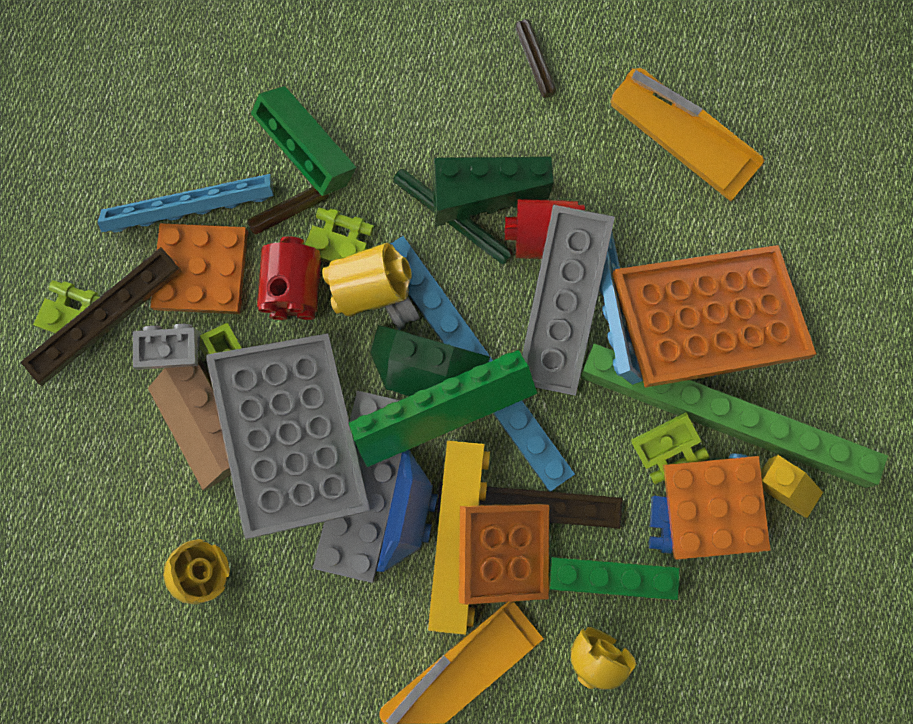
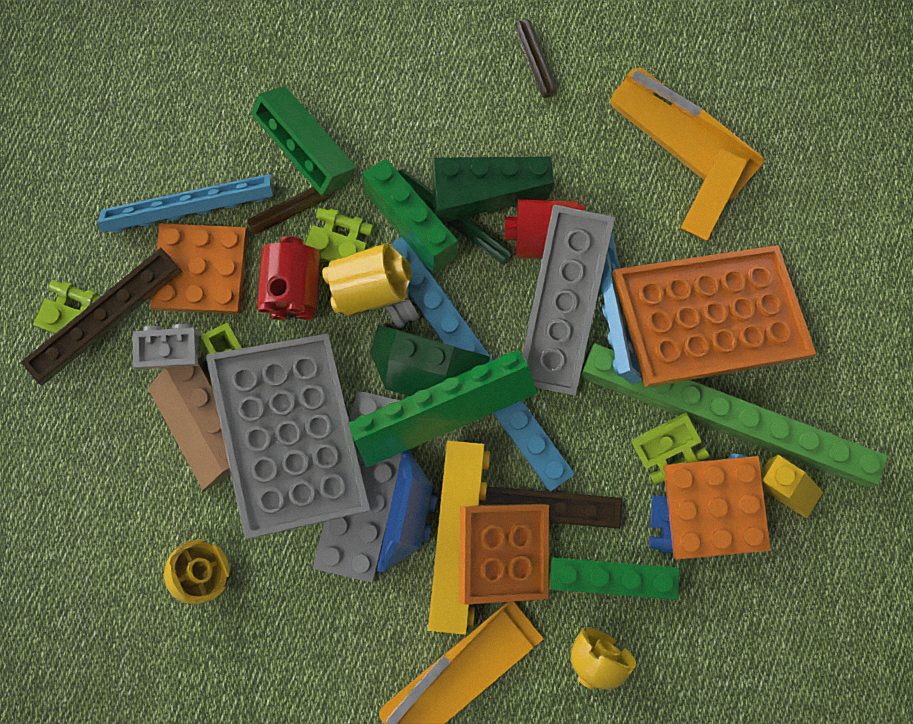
(410, 215): none -> green brick
(713, 194): none -> light orange tile

